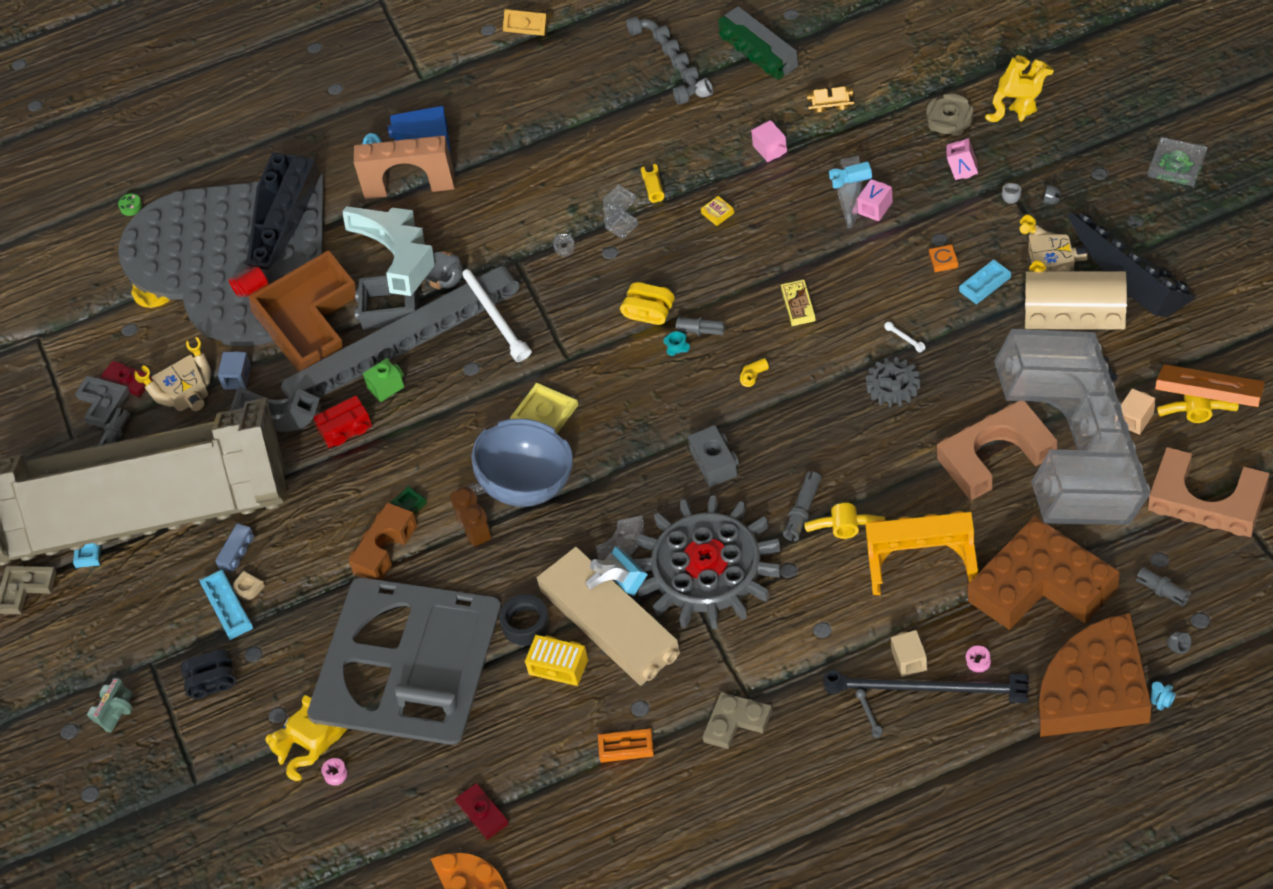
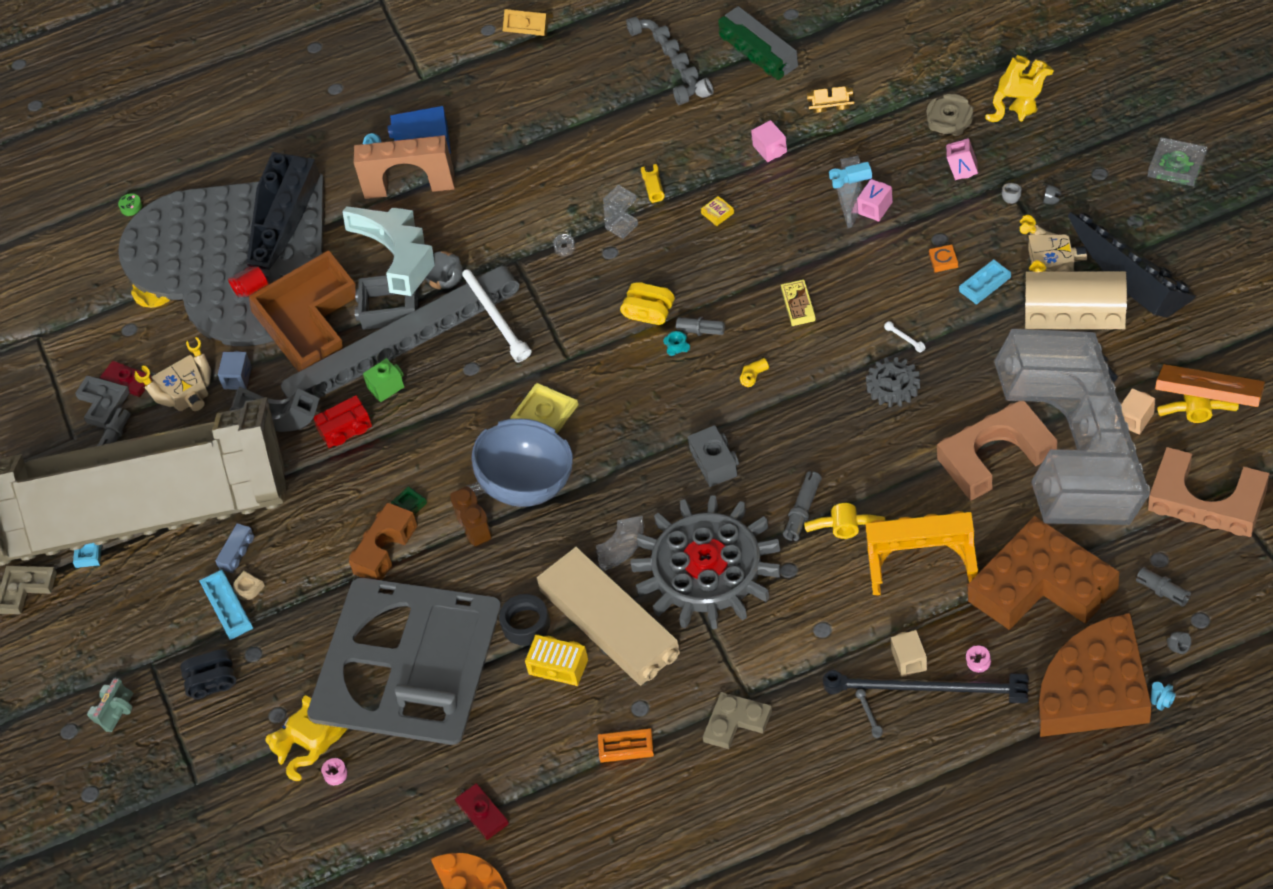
(620, 568): piece -> none

